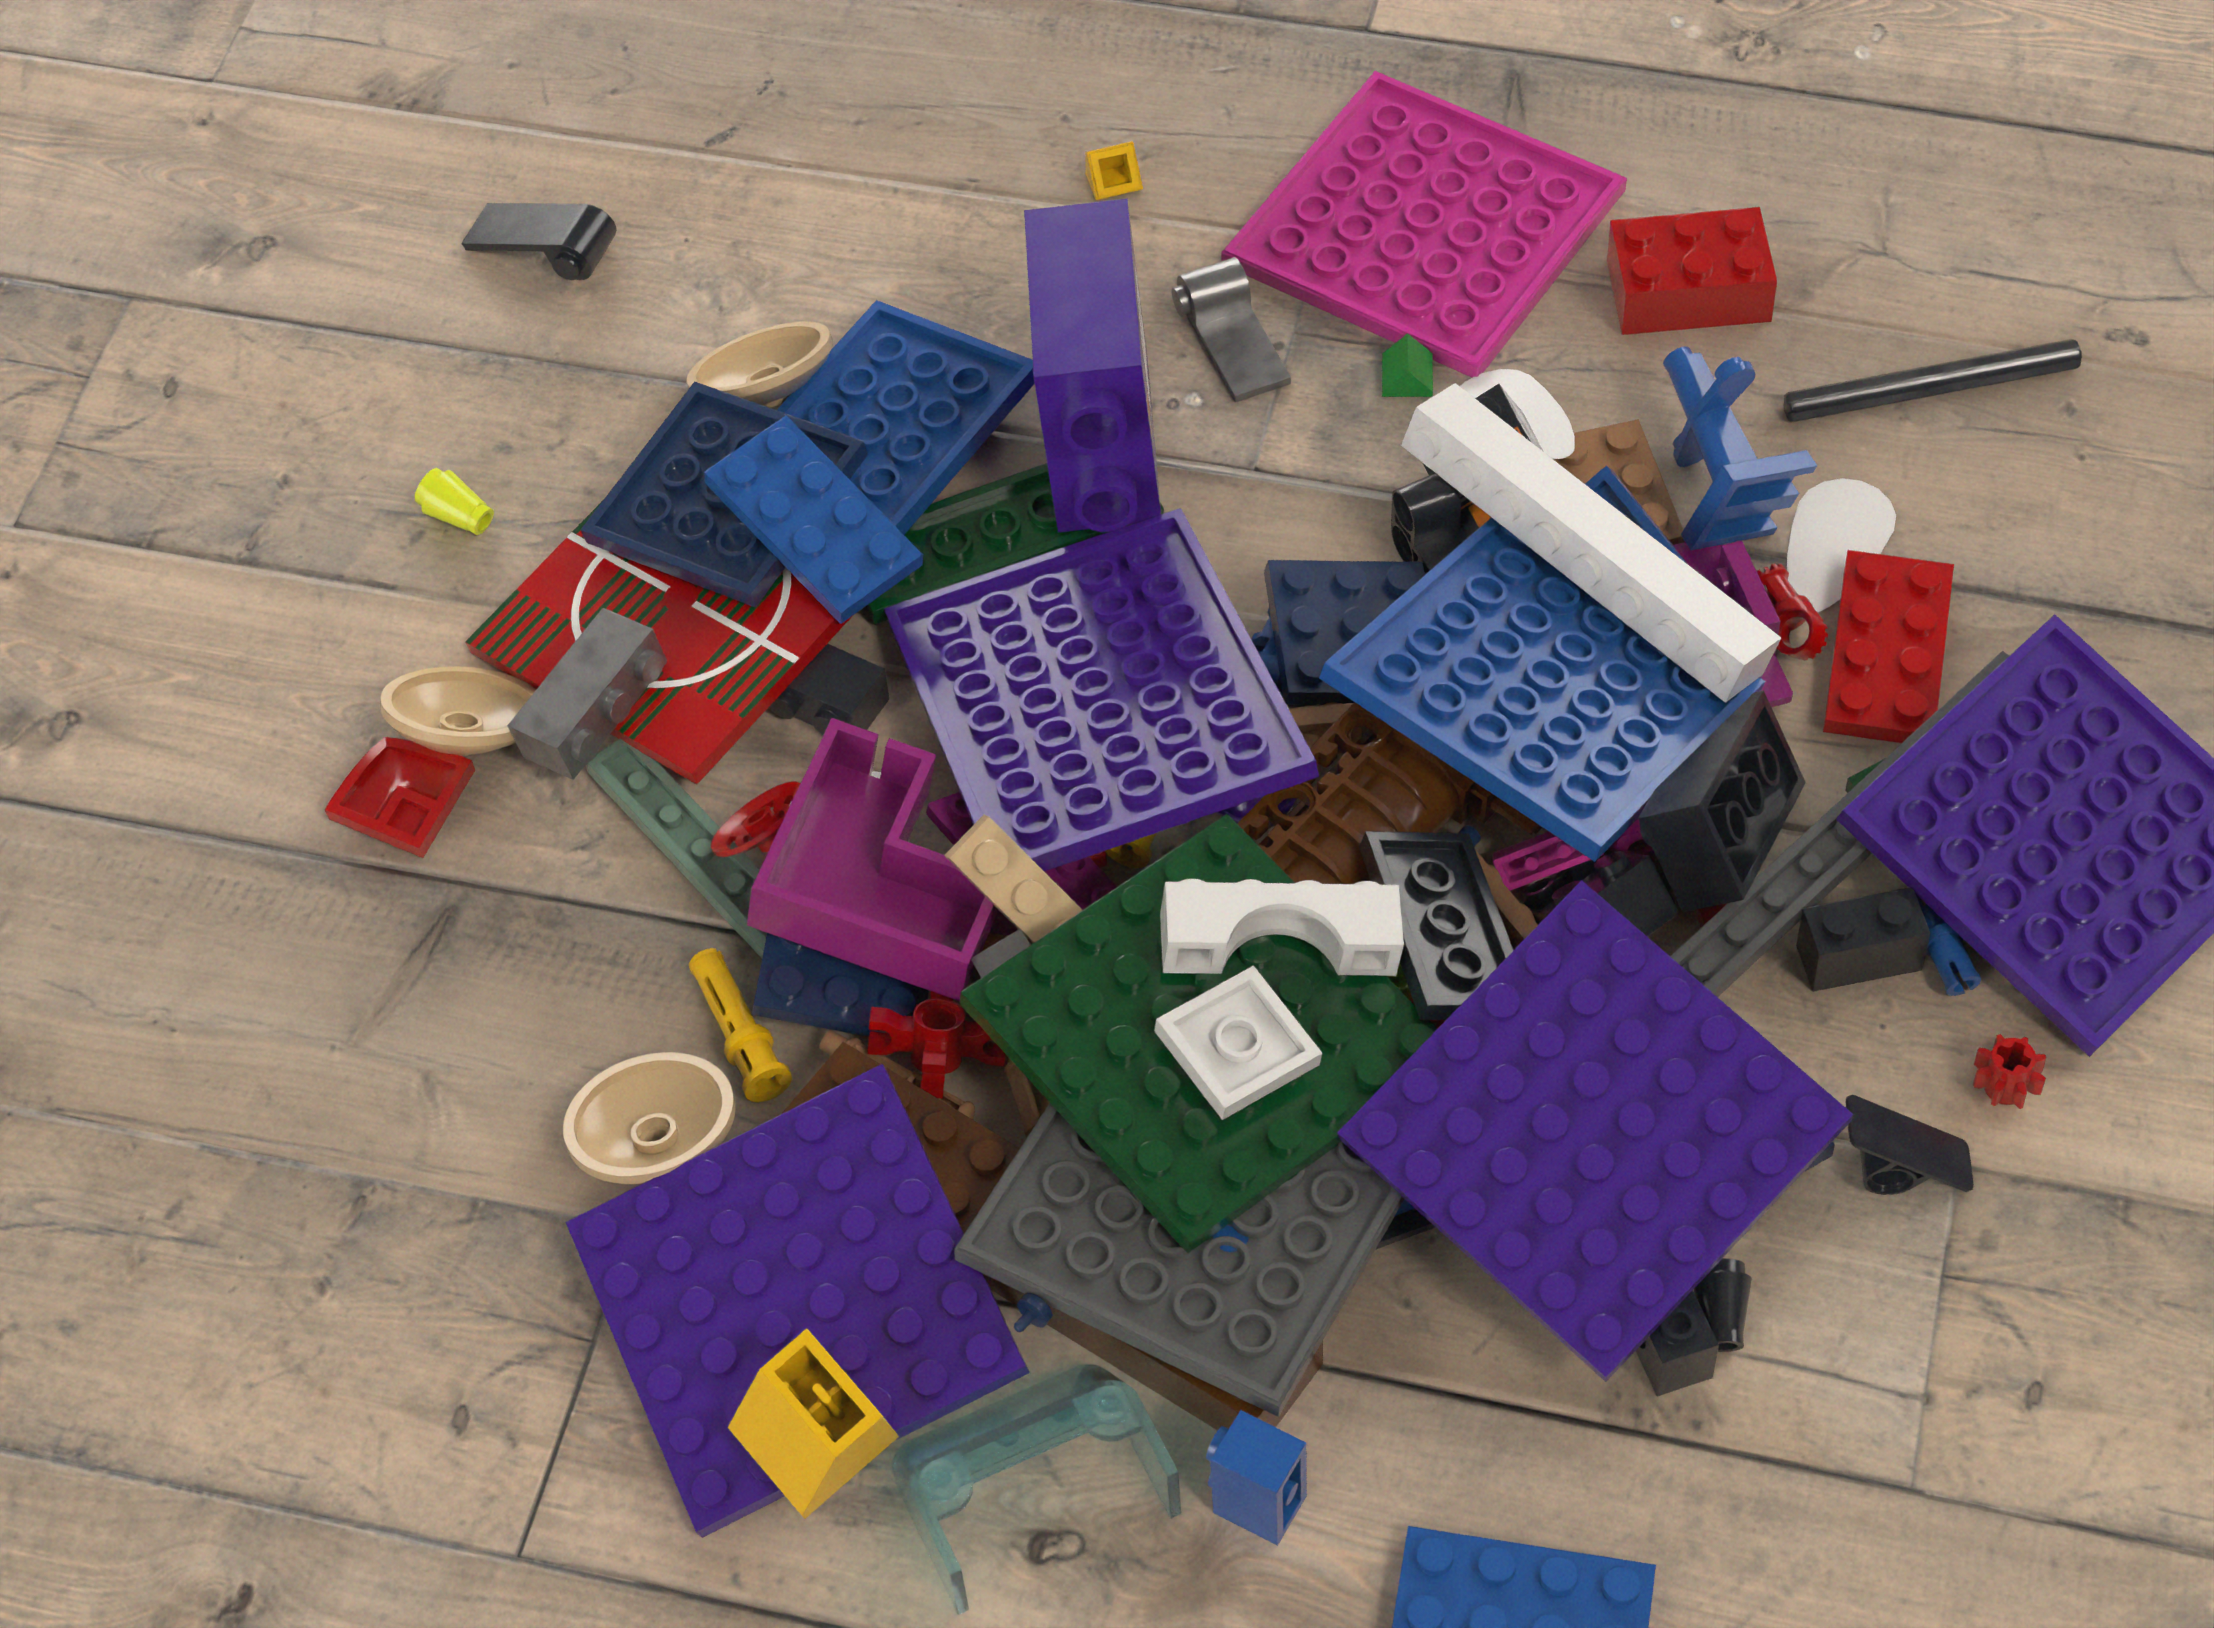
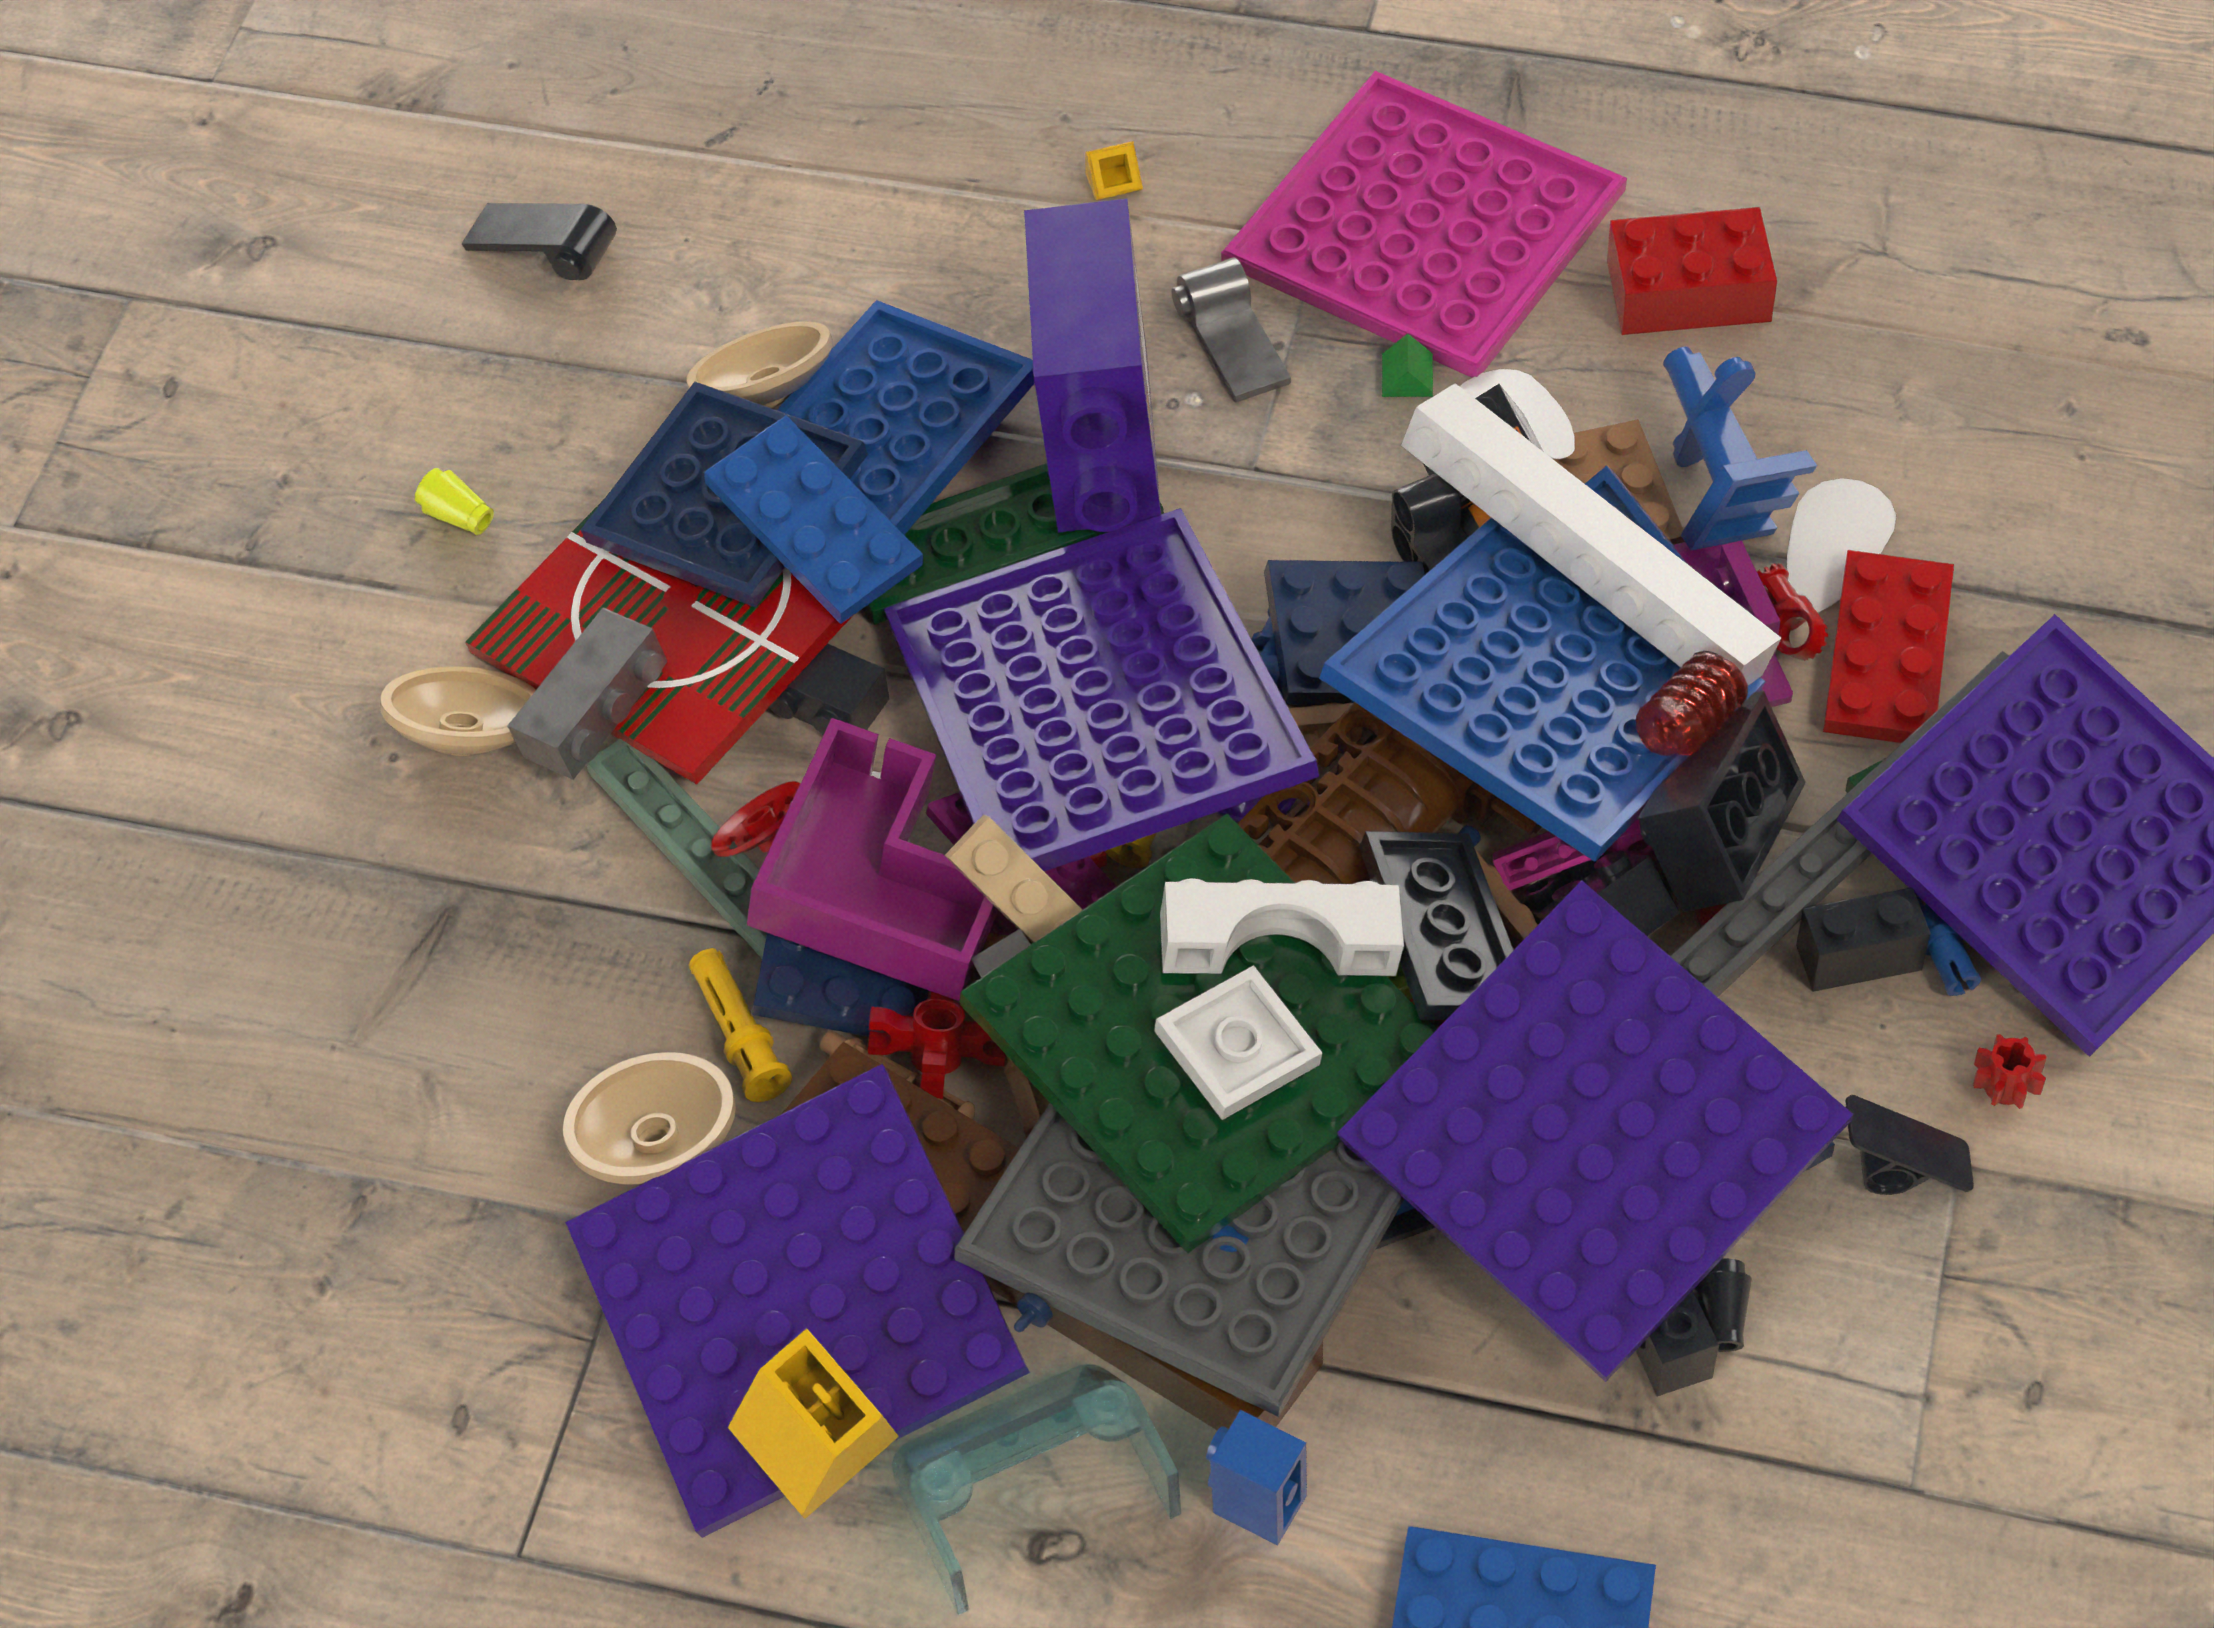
(401, 793): red plate -> none
(1691, 705): none -> clear red piece
(1932, 380): black axle -> none

